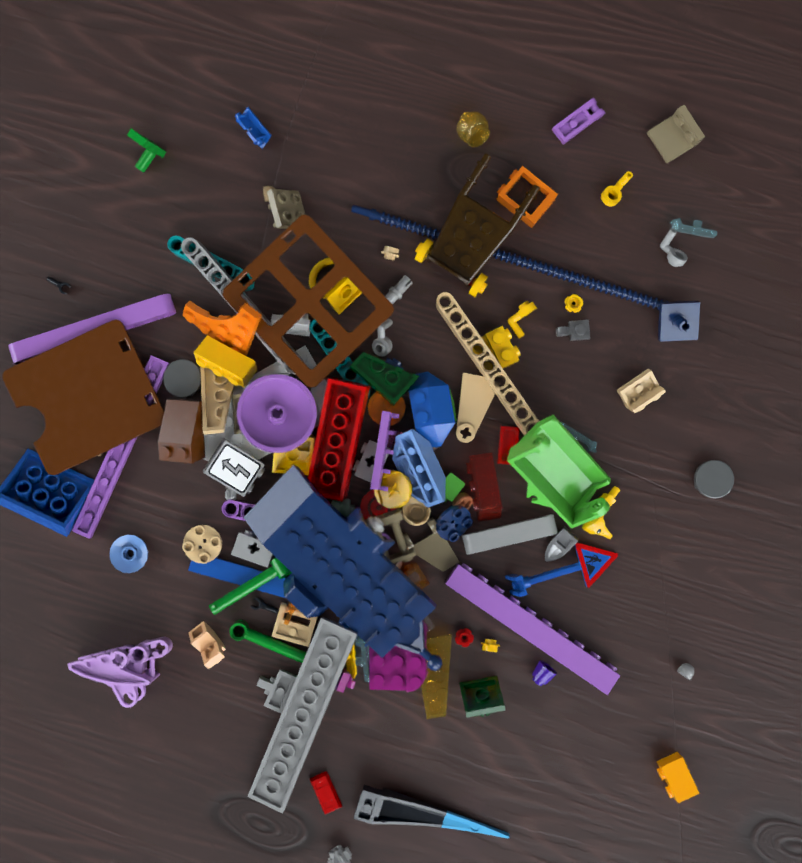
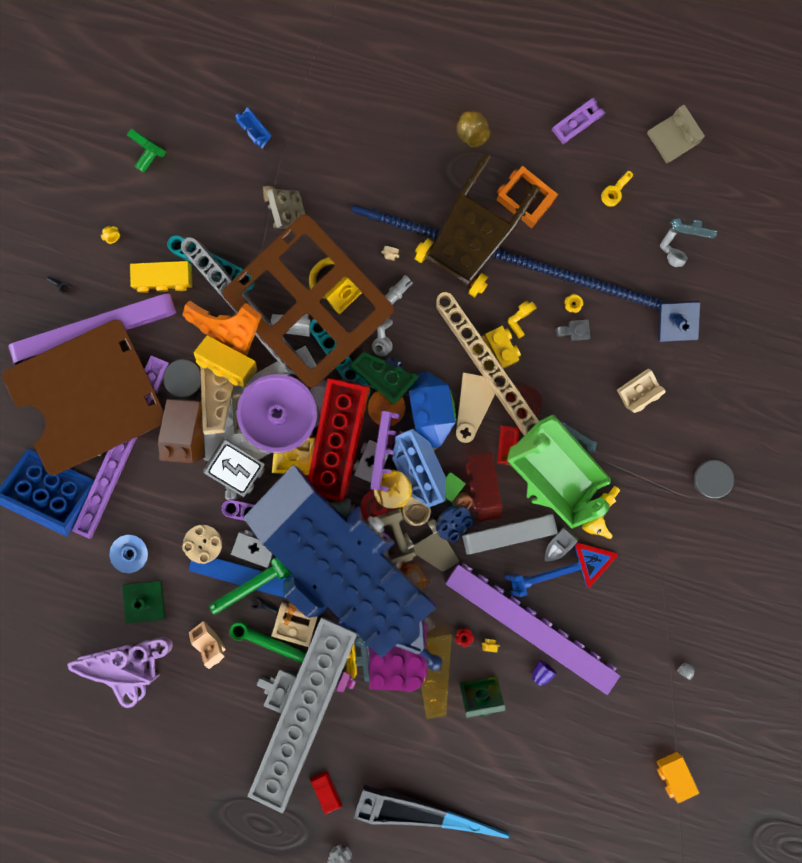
(110, 234): none -> yellow plate
(143, 602): none -> dark green tile
(161, 276): none -> yellow brick
(531, 396): none -> clear red tile

